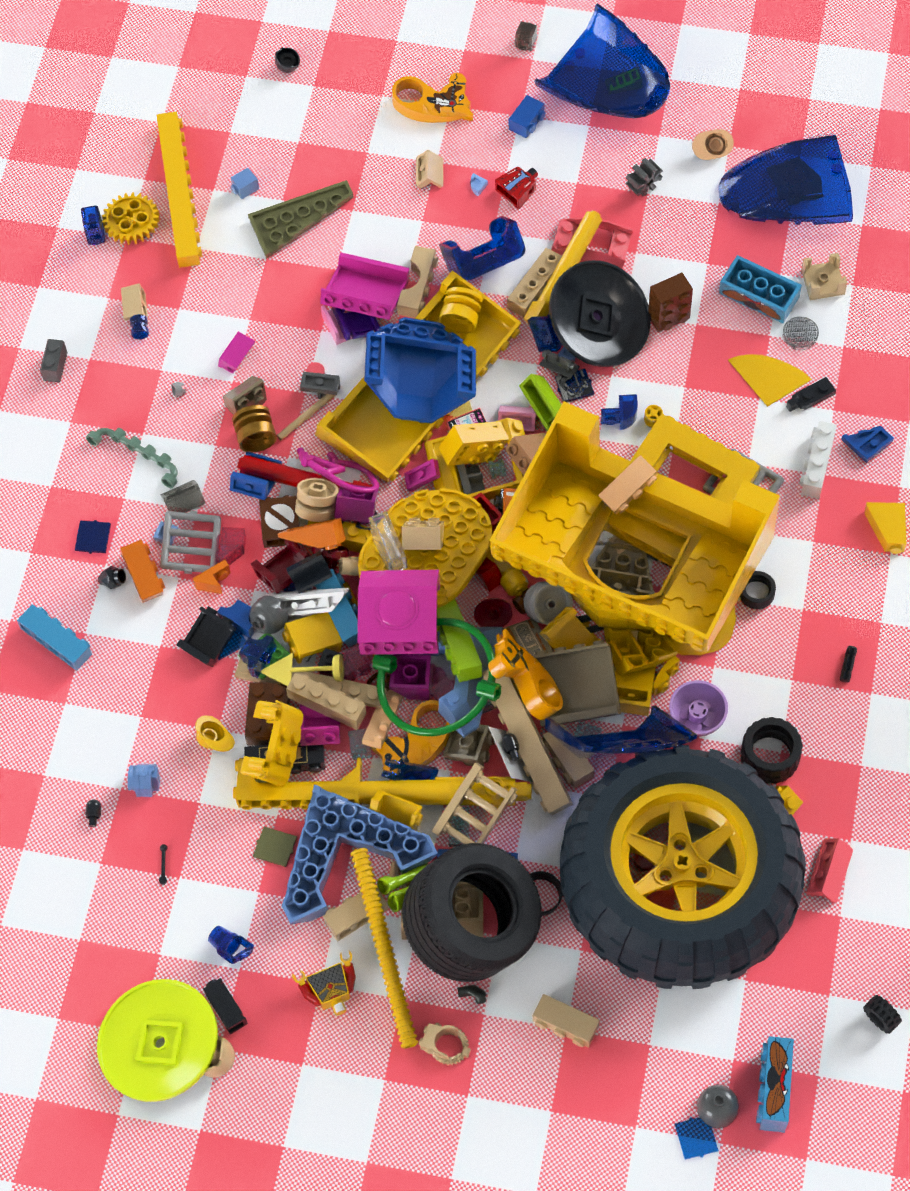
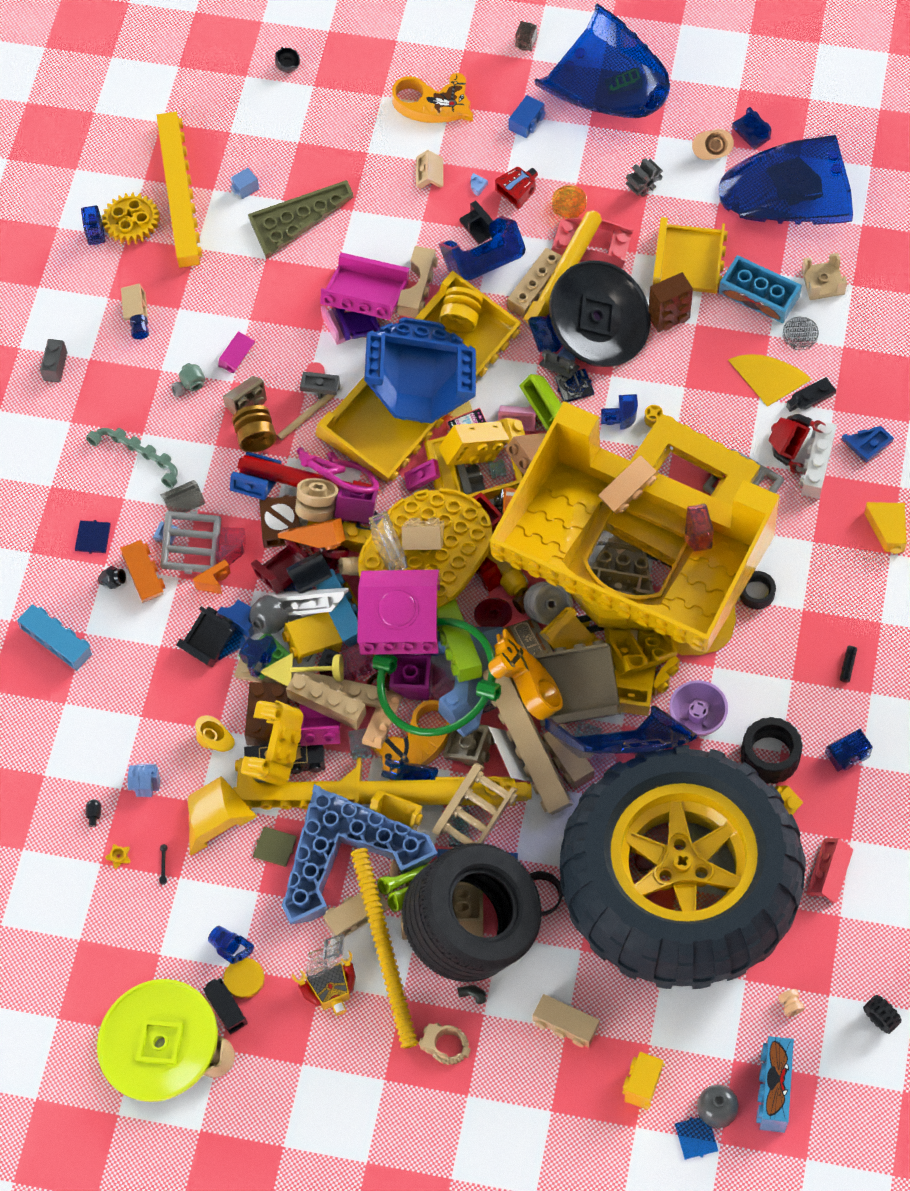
(117, 850): none -> yellow plate
(192, 377): none -> sand green head
(213, 812): none -> yellow wedge
(244, 978): none -> yellow tile
(325, 958): none -> clear slope
(477, 223): none -> black panel
(511, 745): black cylinder -> none
(569, 201): none -> clear yellow tile
(641, 1086): none -> yellow brick
(690, 251): none -> yellow panel
(698, 528): none -> slope
(753, 128): none -> clear blue bracket
(789, 436): none -> red torso
(791, 1003): none -> light nougat wheel
(849, 750): none -> clear blue brick

